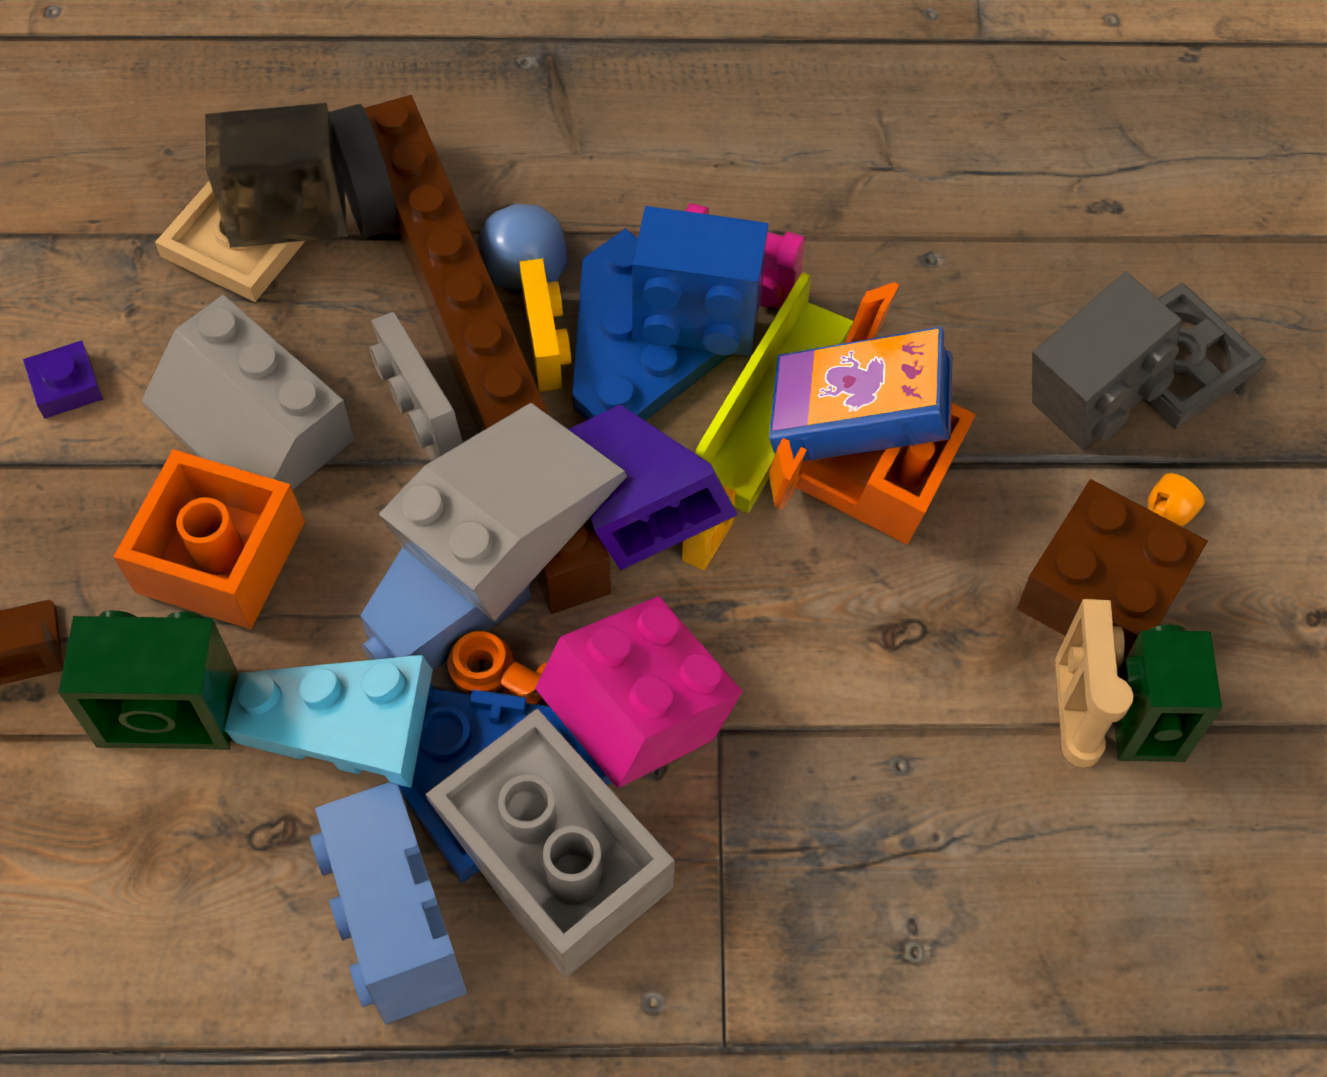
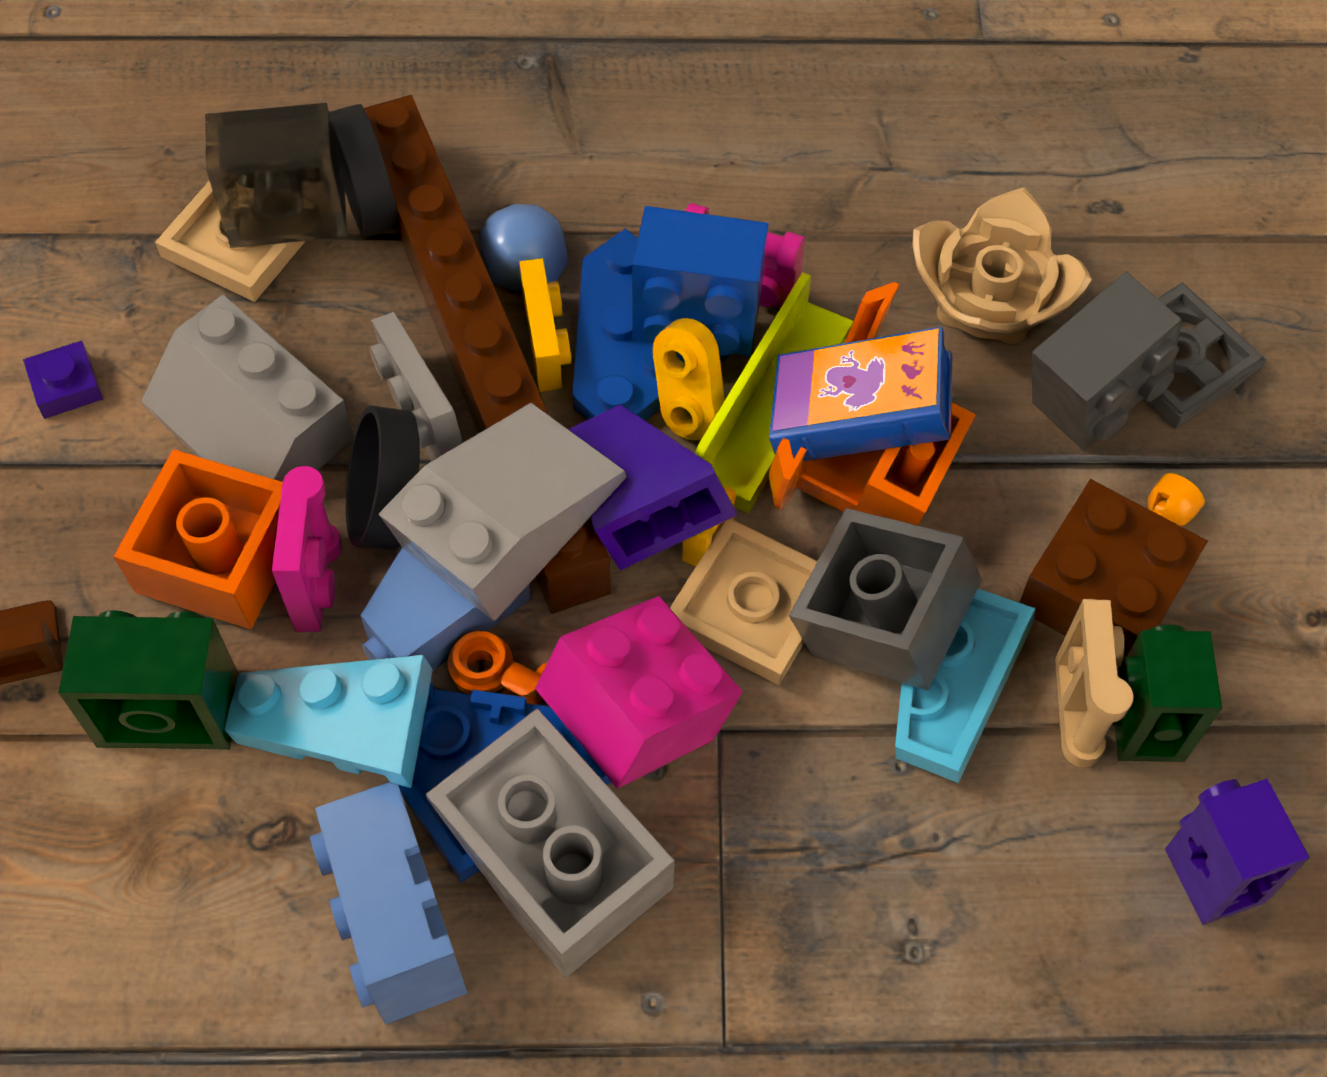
(304, 549): none -> dark pink plate
(379, 467): none -> black tyre
(690, 389): none -> yellow plate
(743, 600): none -> tan plate
(887, 597): none -> dark grey brick
(945, 723): none -> medium azure wing
(998, 269): none -> tan brick
(1235, 849): none -> dark purple brick

